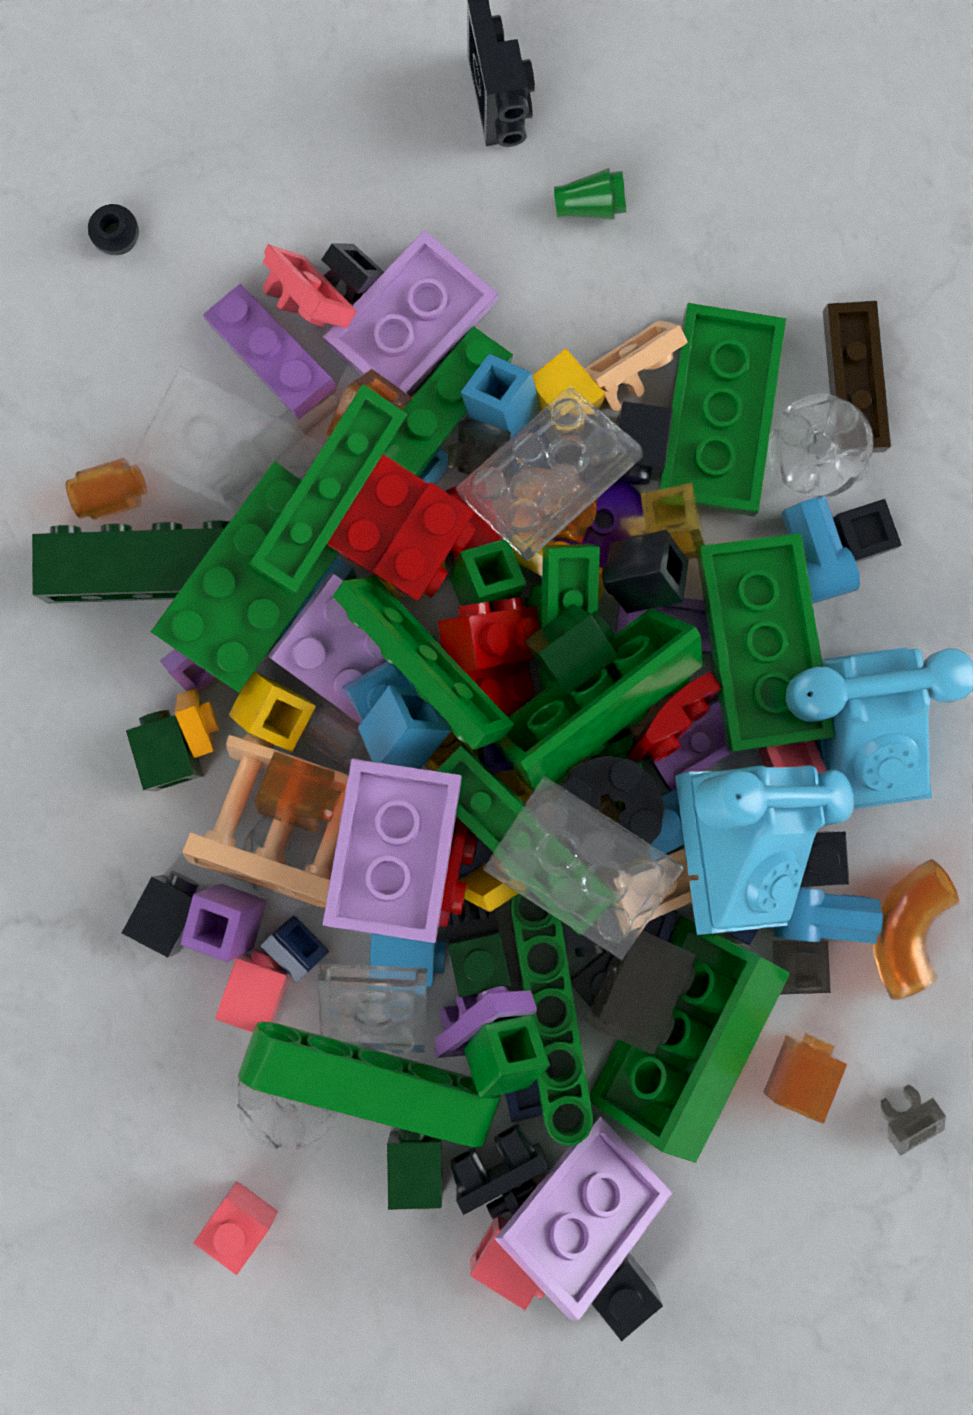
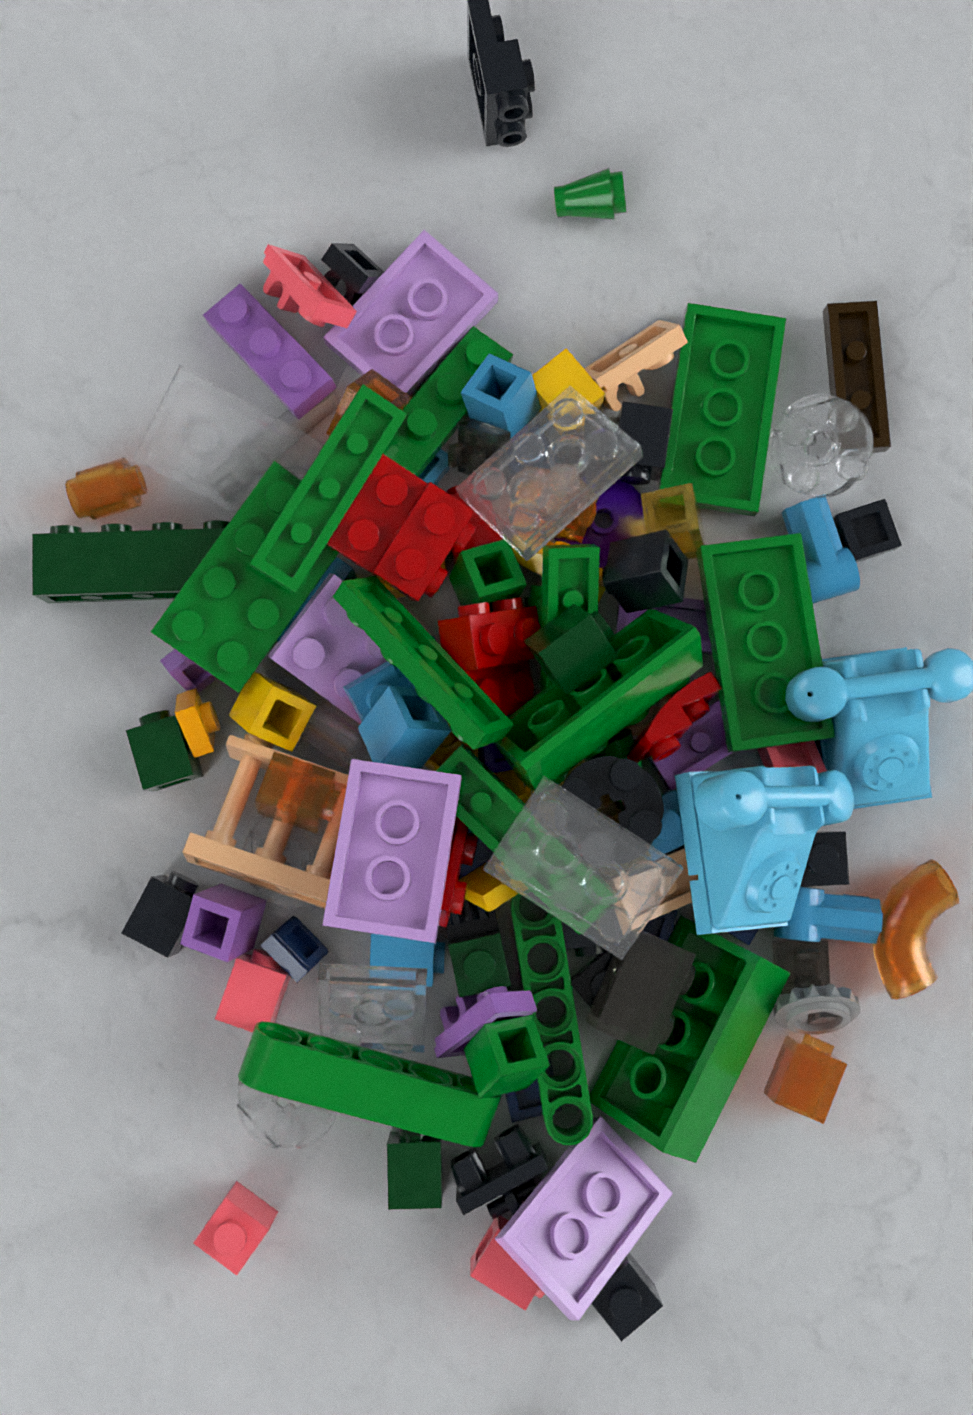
(119, 241): black plate -> none
(816, 1009): none -> light grey gear
(916, 1124): clear smoke tile -> none

